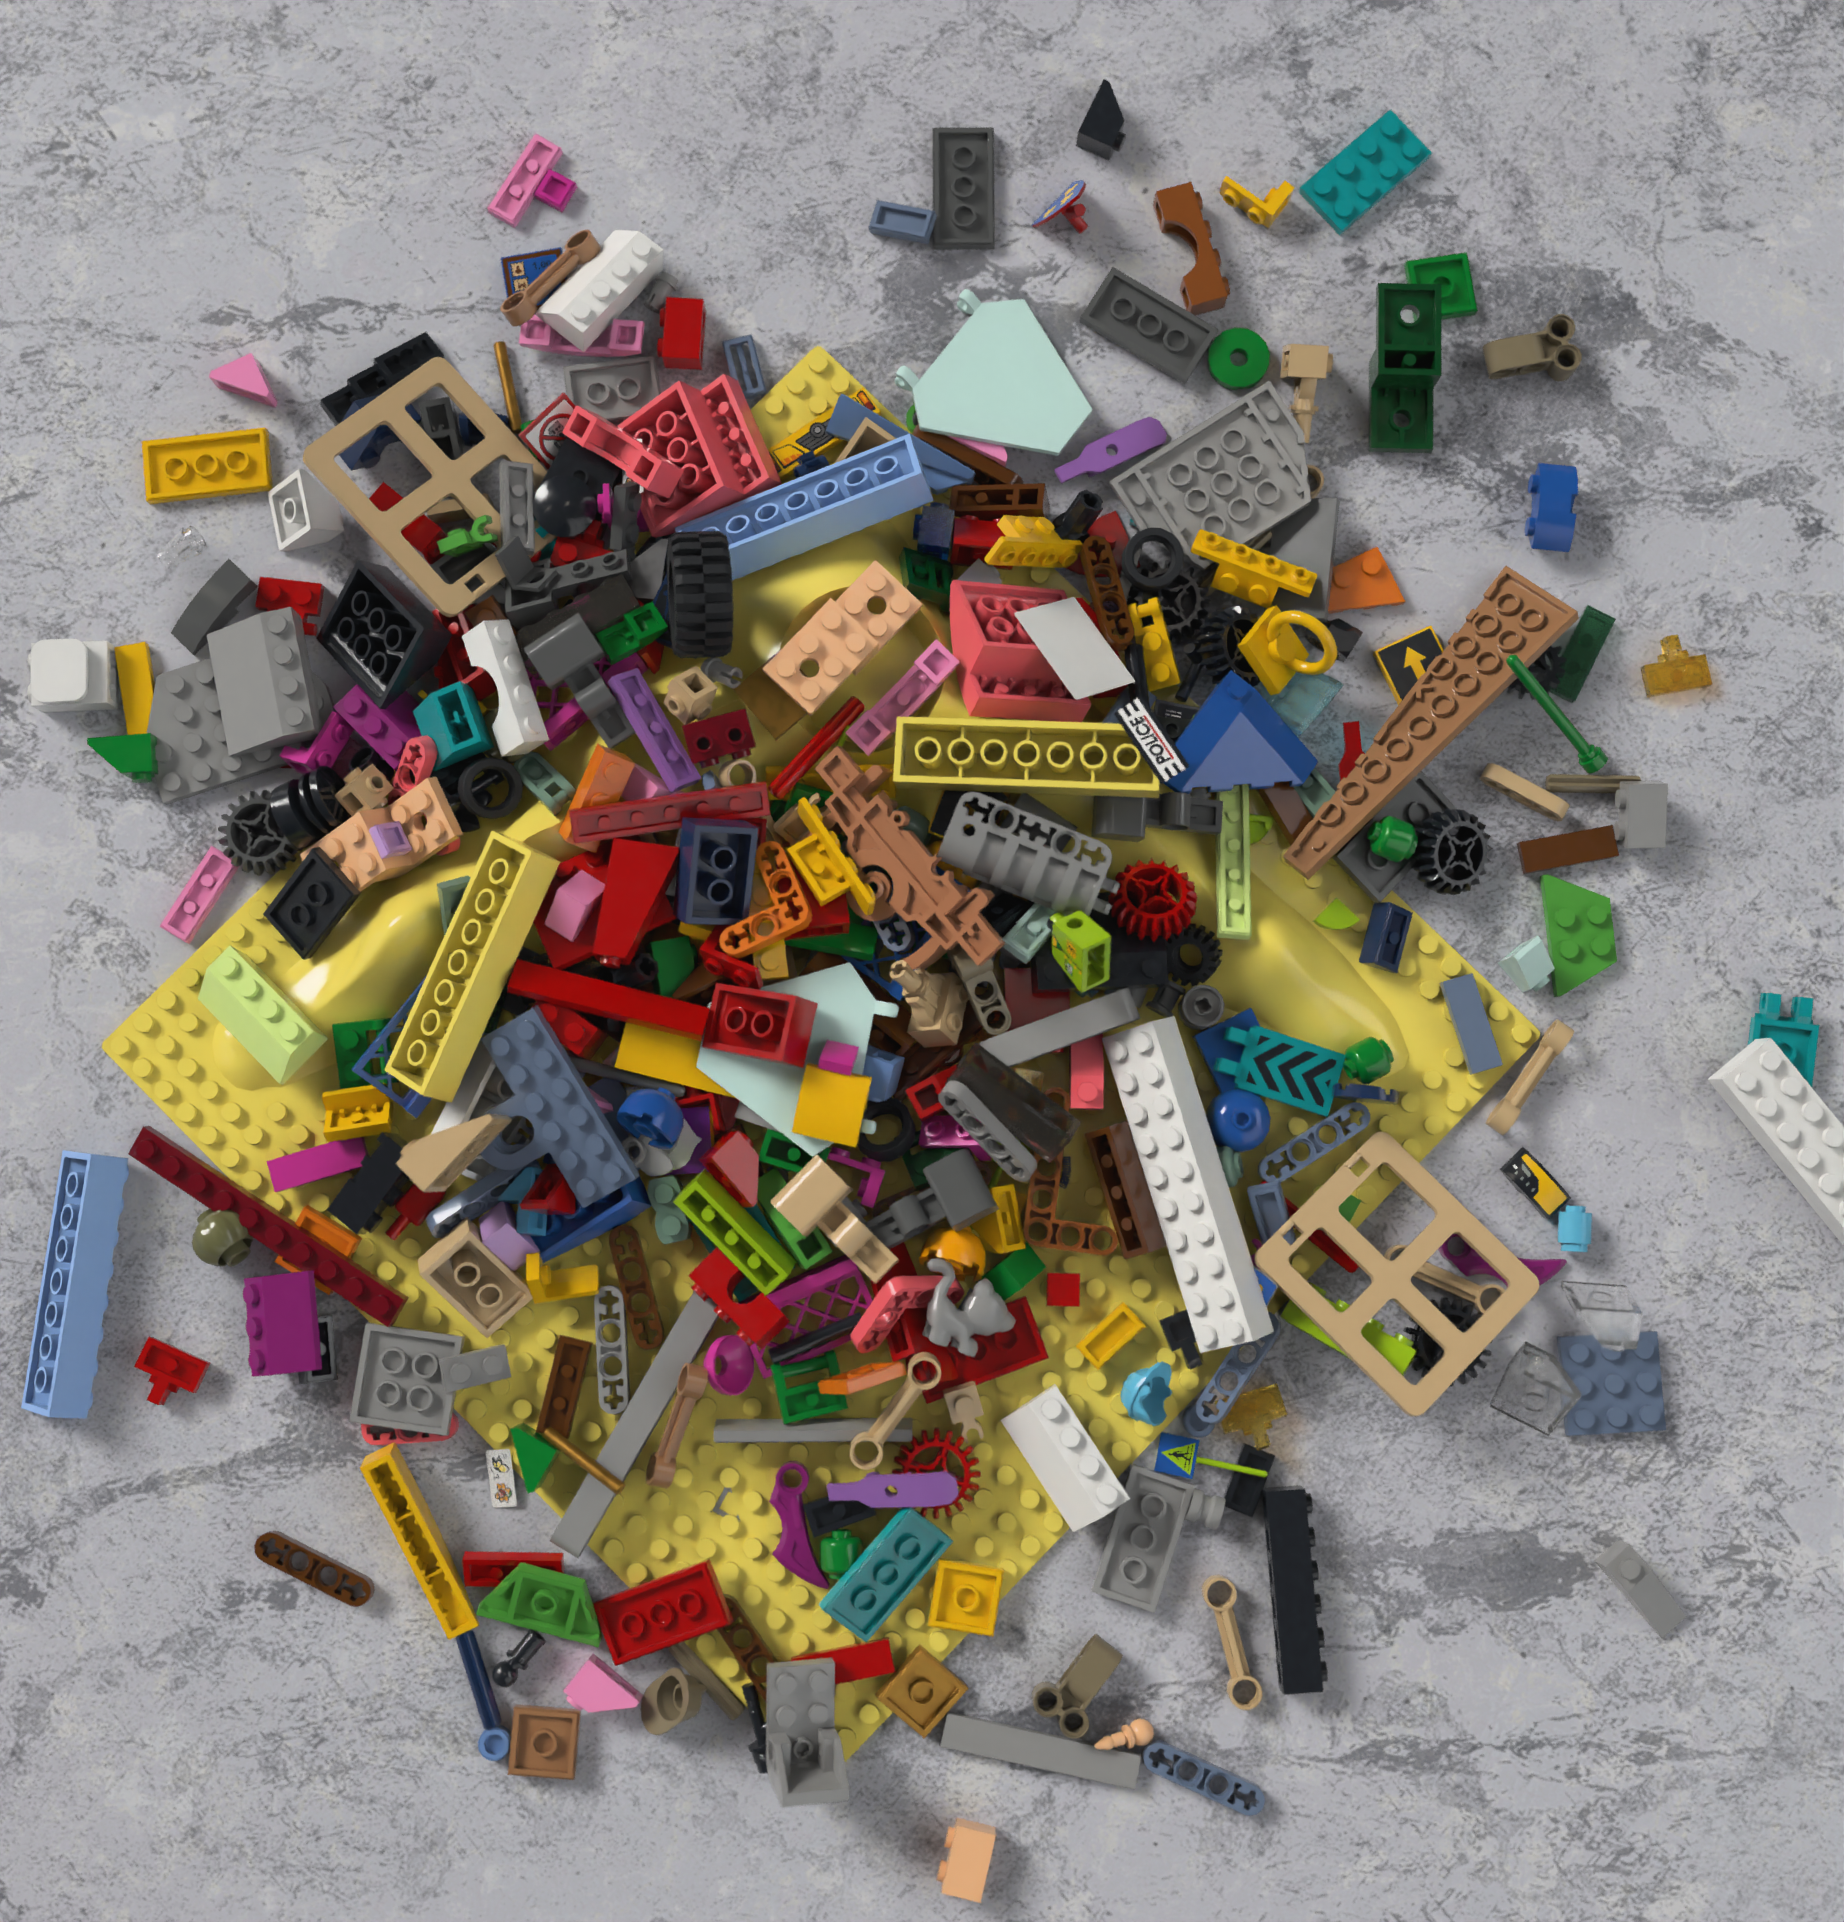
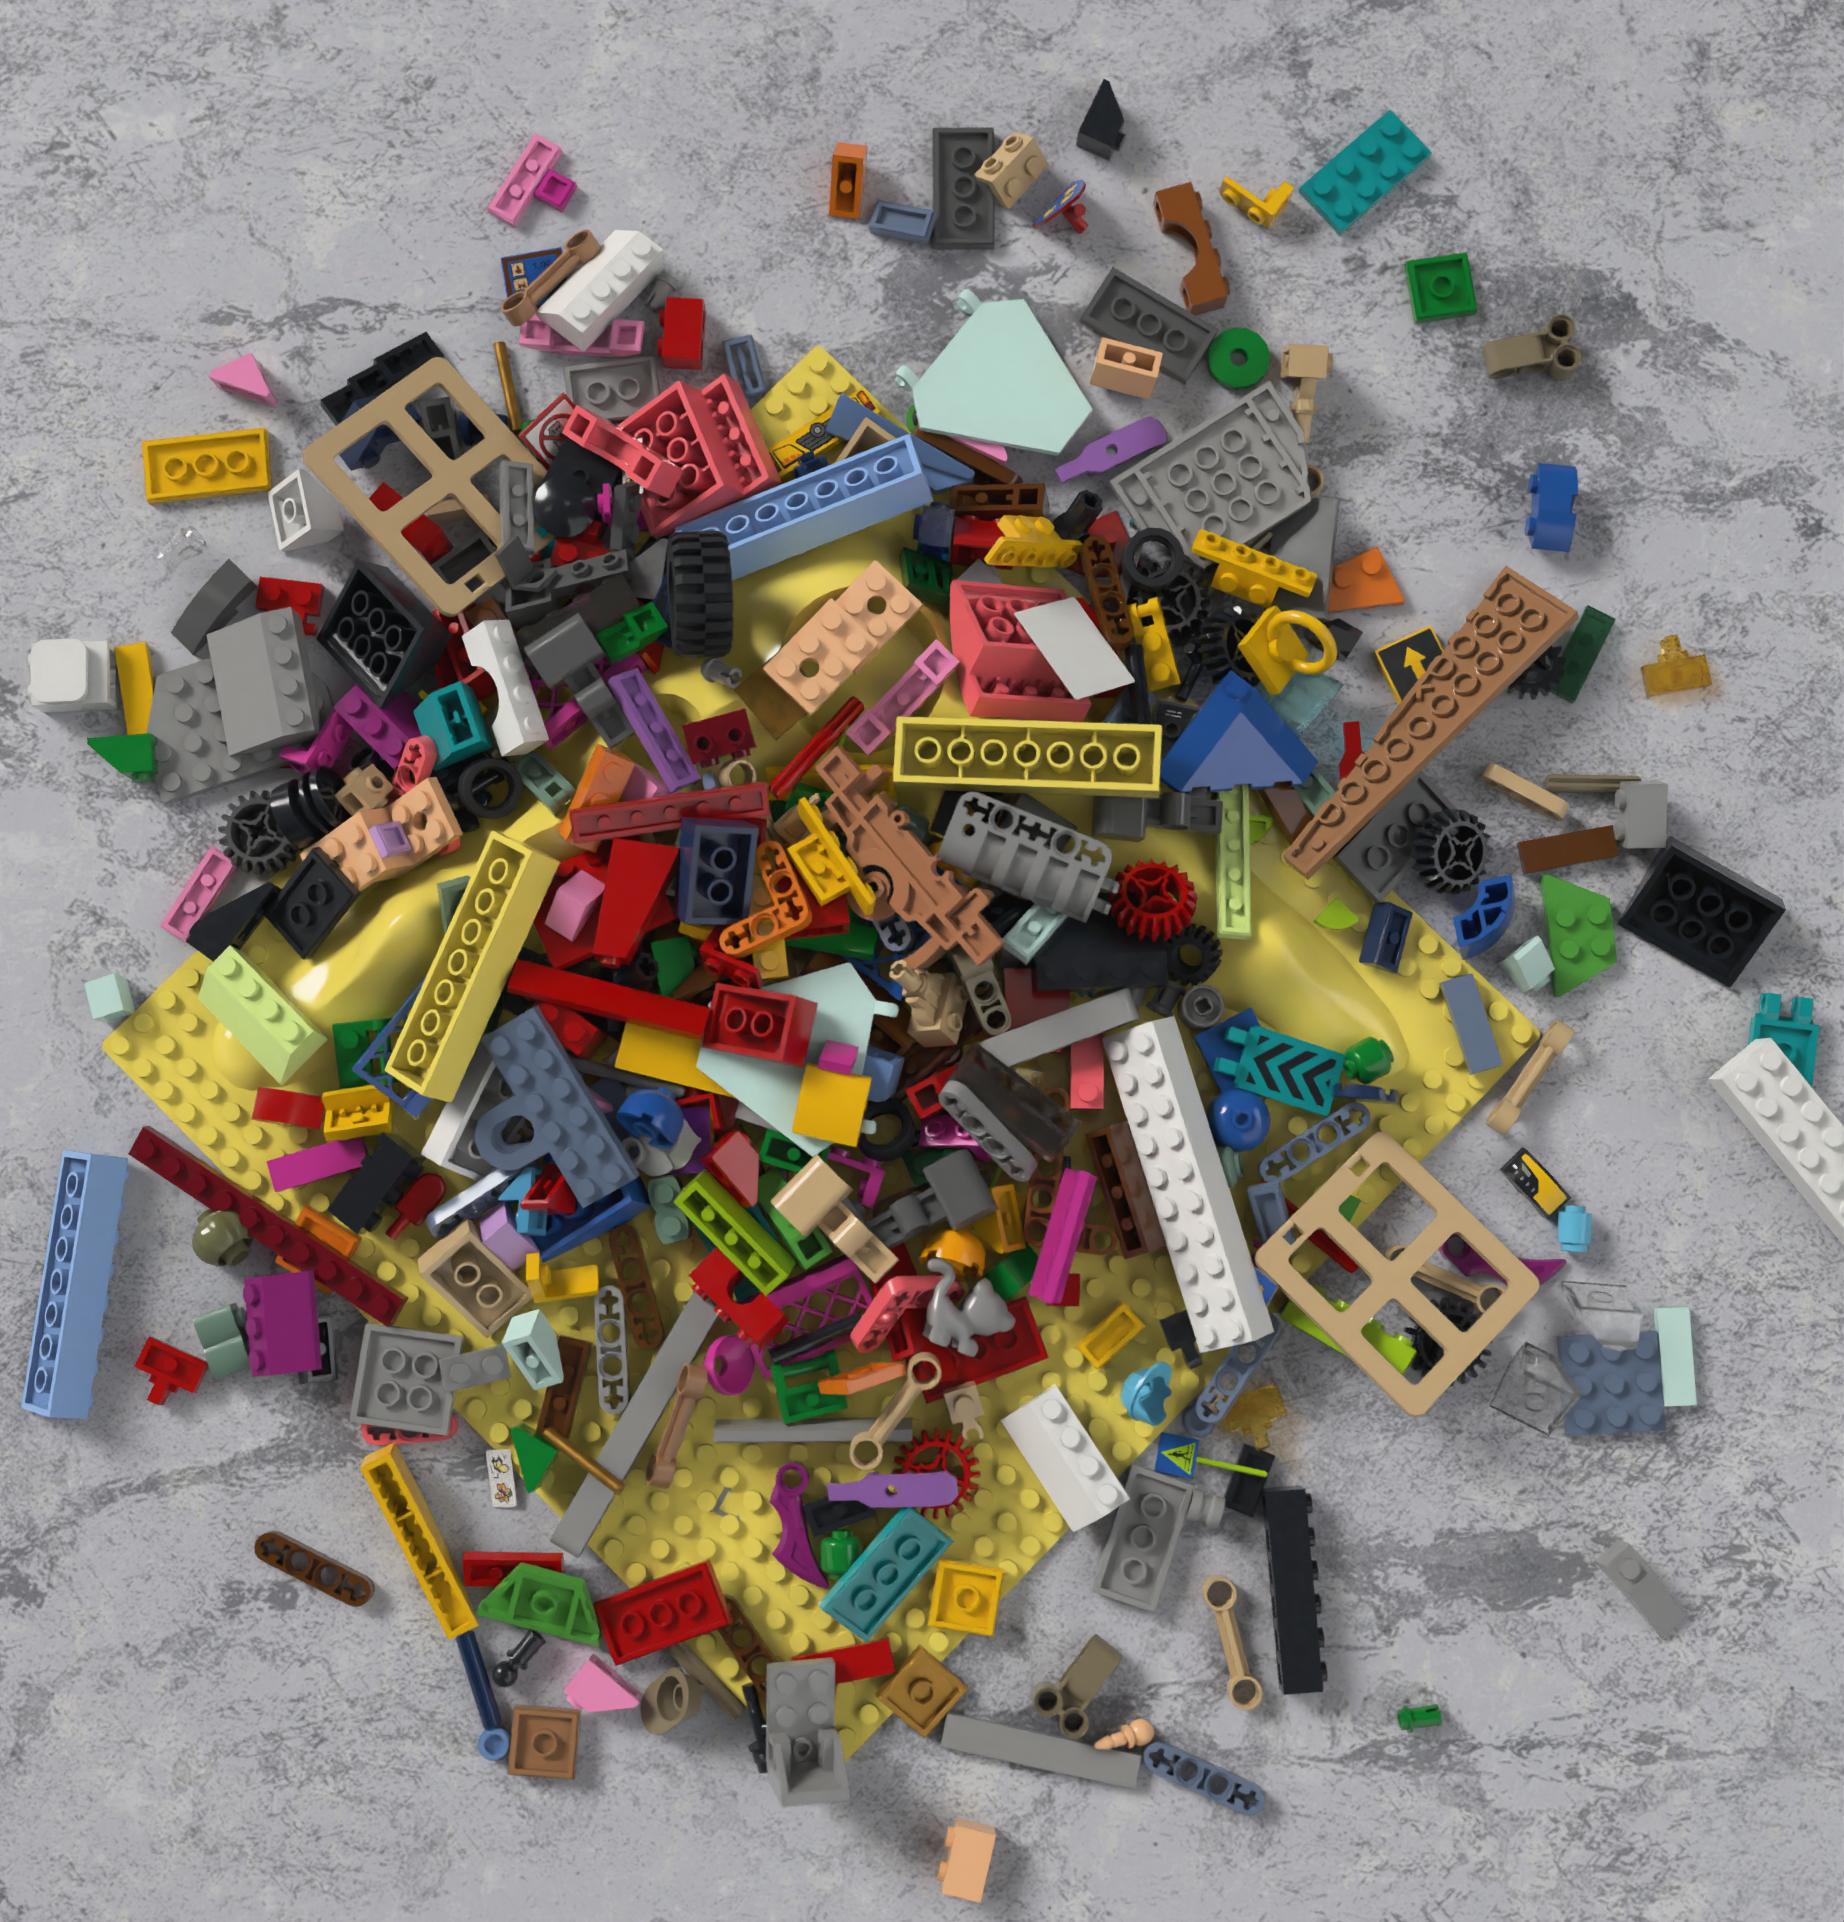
(109, 998): none -> light aqua panel
(224, 1339): none -> sand green brick
(232, 922): none -> black slope
(288, 1108): none -> red slope
(442, 1156): tan slope -> none
(462, 541): bright green plate -> none
(534, 1349): none -> light aqua slope
(690, 695): tan brick -> none
(847, 180): none -> orange slope
(1012, 168): none -> tan bracket
(1062, 1235): none -> dark pink fence
(1080, 949): lime torso -> none
(1126, 368): none -> light nougat brick
(1151, 739): sticker -> none
(1392, 839): green head -> none
(1404, 367): dark green bracket -> none
(1419, 1717): none -> green pin
(1488, 917): none -> blue brick
(1590, 757): green piece -> none
(1676, 1355): none -> light aqua tile
(1701, 912): none -> black slope

